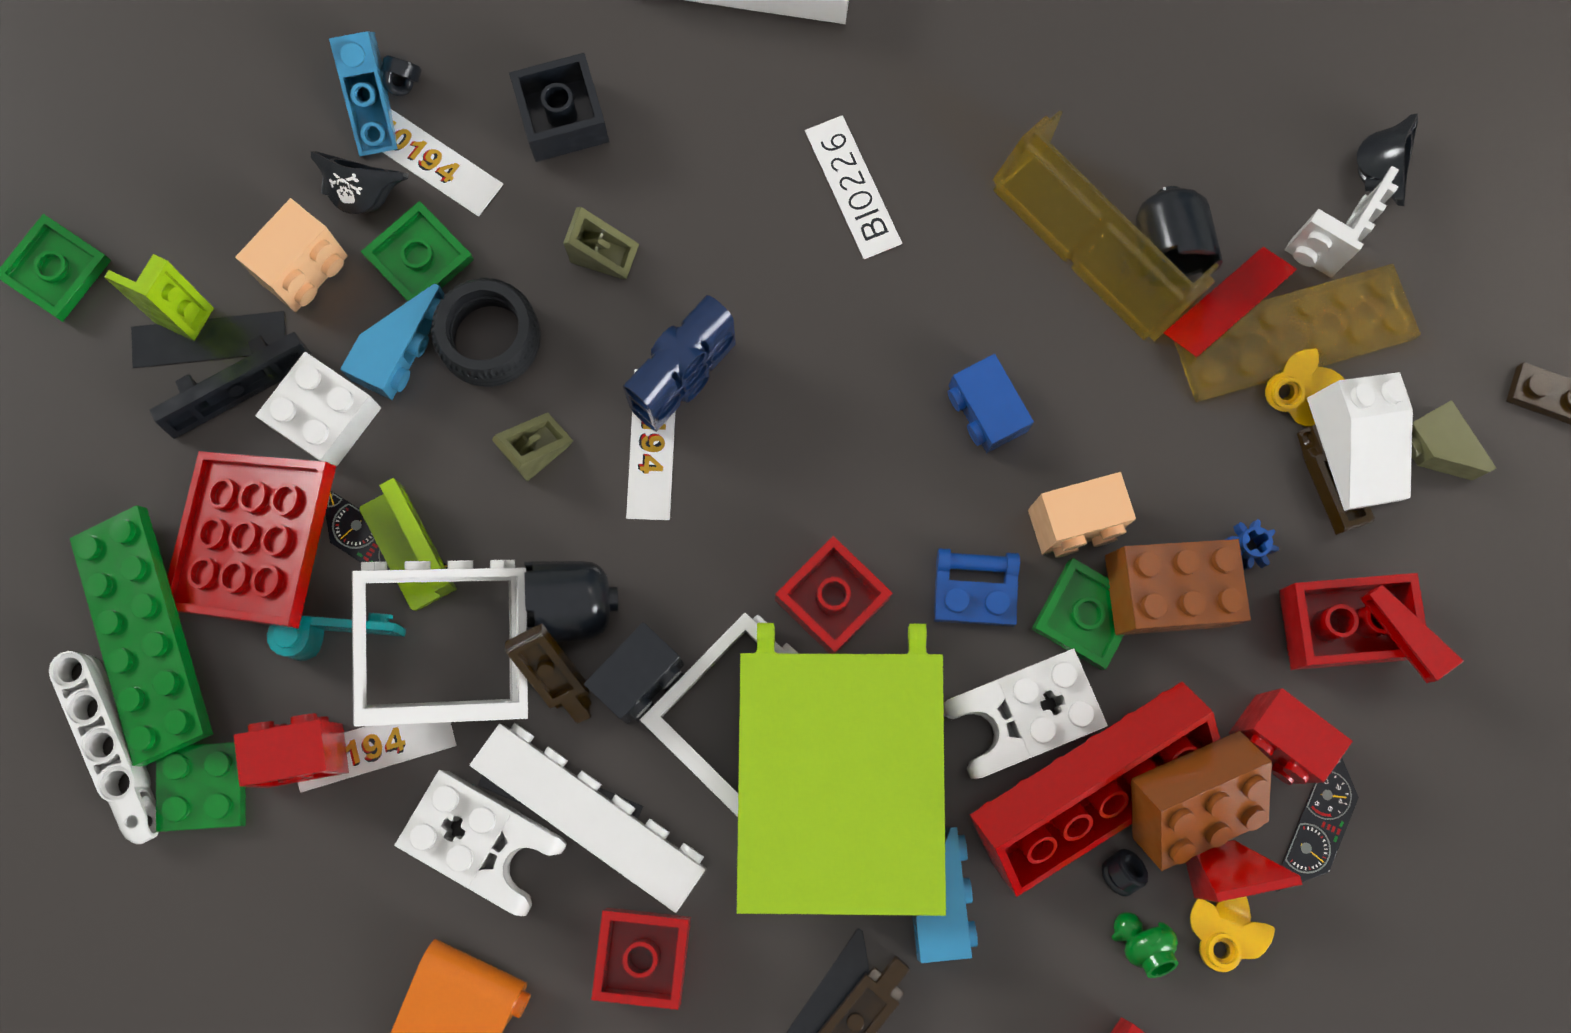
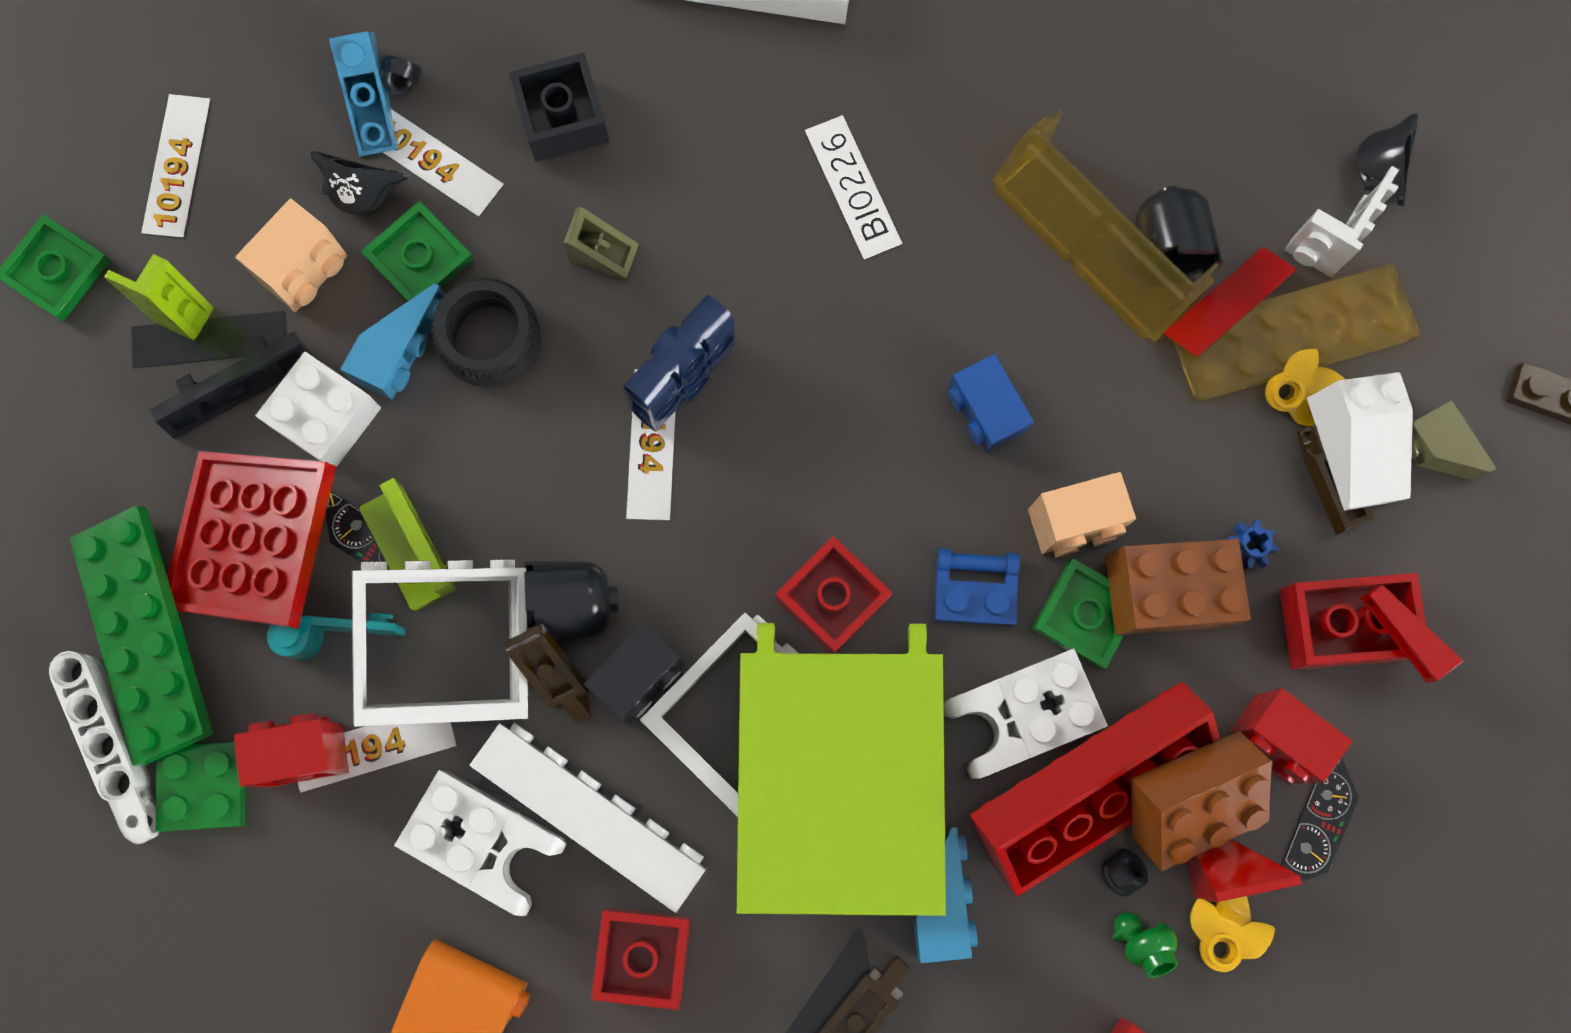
(176, 166): none -> white sticker
(532, 444): olive slope -> none

